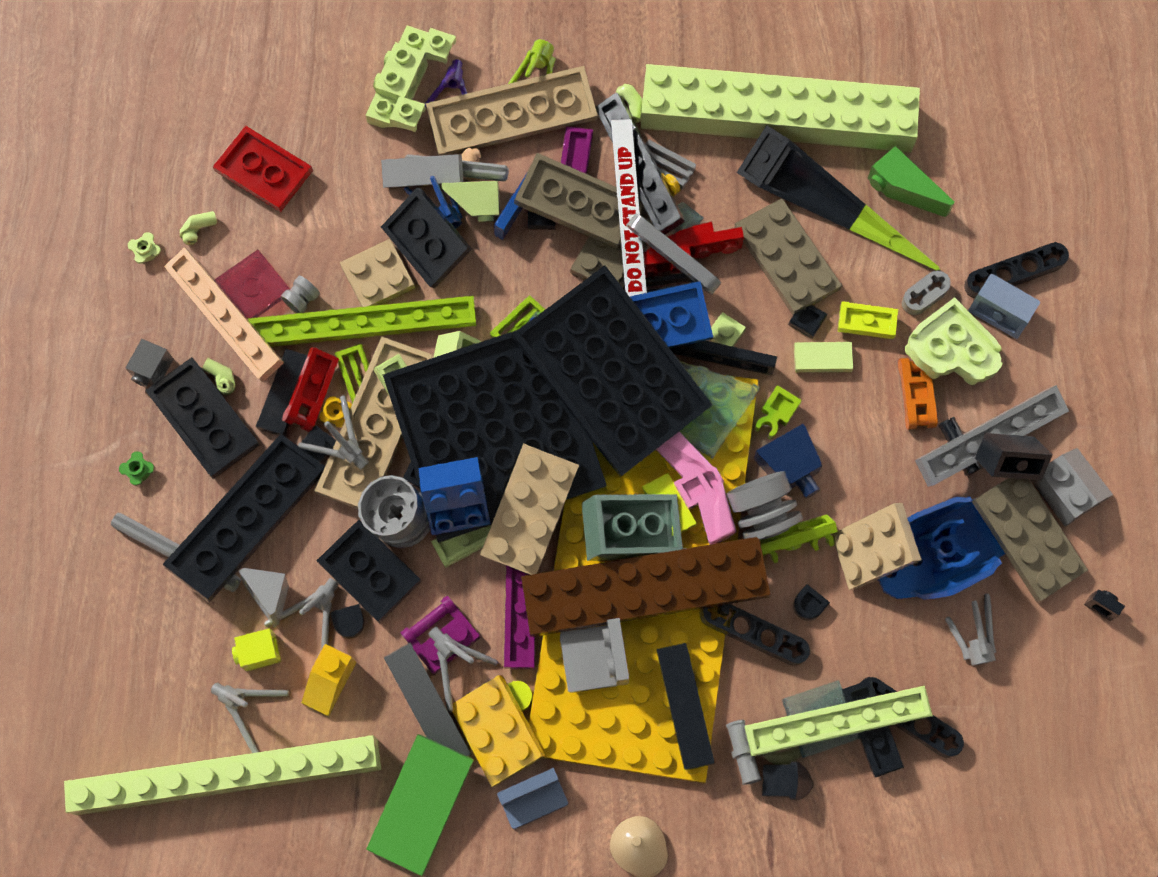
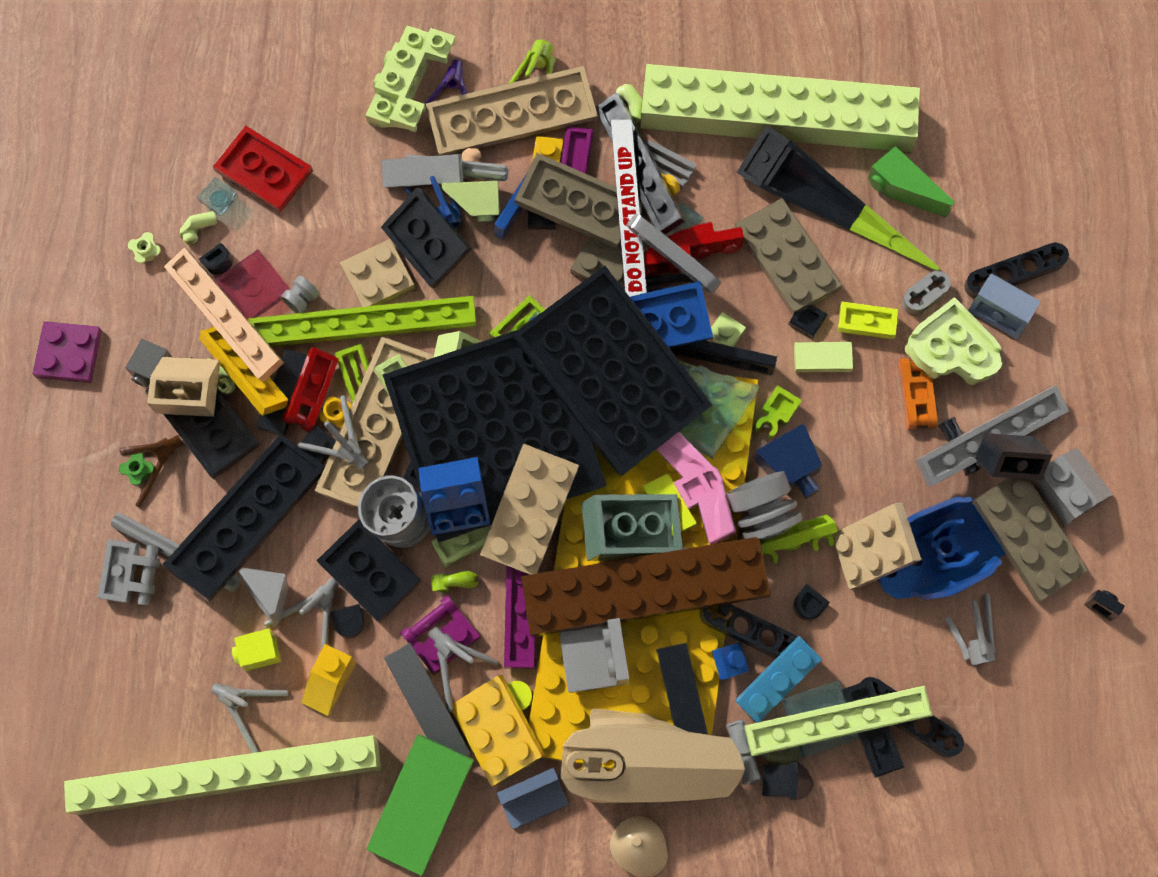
(67, 352): none -> magenta plate
(120, 568): none -> light grey plate
(161, 451): none -> reddish brown plant
(184, 386): none -> tan slope
(217, 196): none -> clear light blue plate
(217, 260): none -> black tile
(263, 395): none -> yellow plate
(463, 579): none -> lime arm
(548, 147): none -> yellow plate
(649, 759): none -> tan piece
(730, 661): none -> blue plate
(778, 679): none -> dark azure plate

